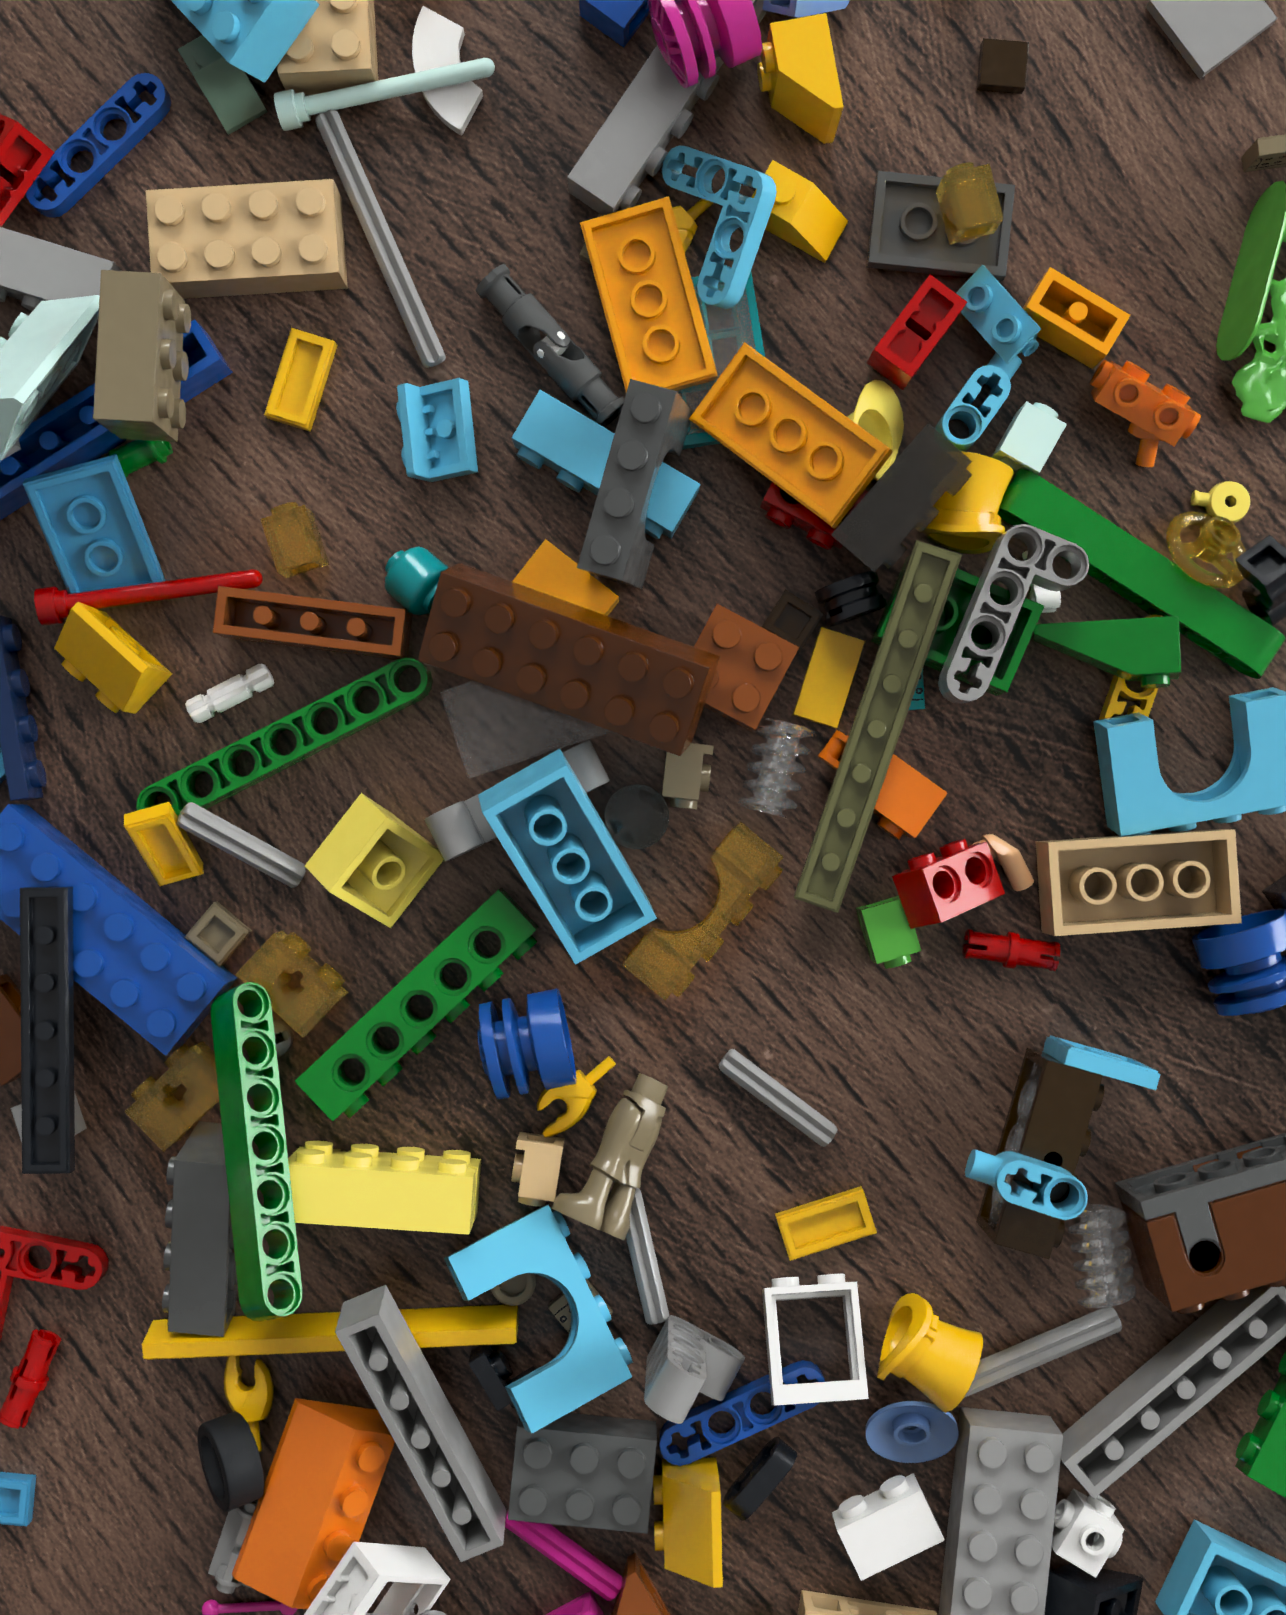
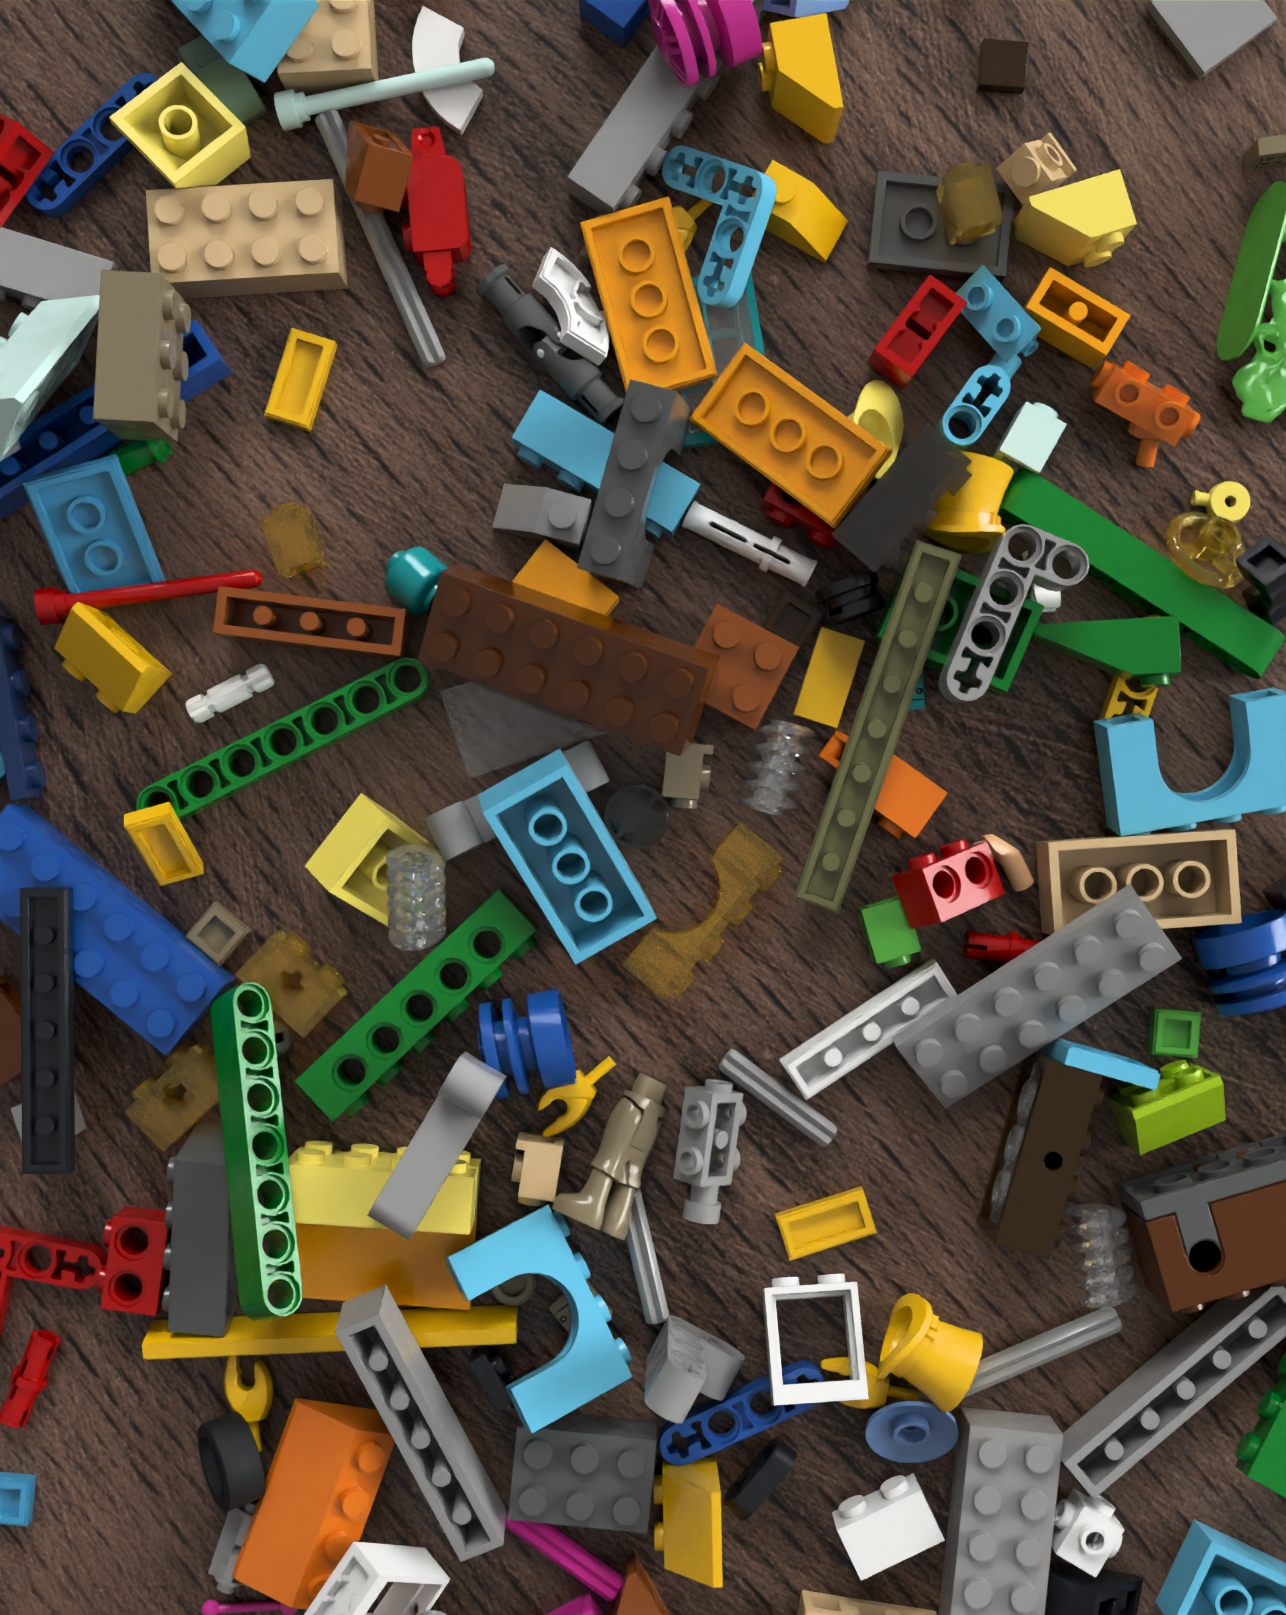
(131, 1258): none -> red brick
(184, 130): none -> light yellow slope
(241, 844): light grey axle -> none
(354, 1260): none -> light orange tile
(376, 167): none -> dark orange slope
(416, 897): none -> clear piece
(437, 211): none -> red hinge
(437, 430): medium azure bracket -> none
(437, 1145): none -> light grey beam
(543, 515): none -> light grey slope
(568, 293): none -> white tile
(703, 1140): none -> light grey brick
(800, 567): none -> white pin
(867, 1029): none -> white brick
(877, 1388): none -> yellow hand
(993, 1170): medium azure piece -> none
(1036, 168): none -> tan brick
(1037, 997): none -> light grey plate
(1077, 220): none -> light yellow slope
(1174, 1032): none -> bright green tile
(1183, 1104): none -> lime slope

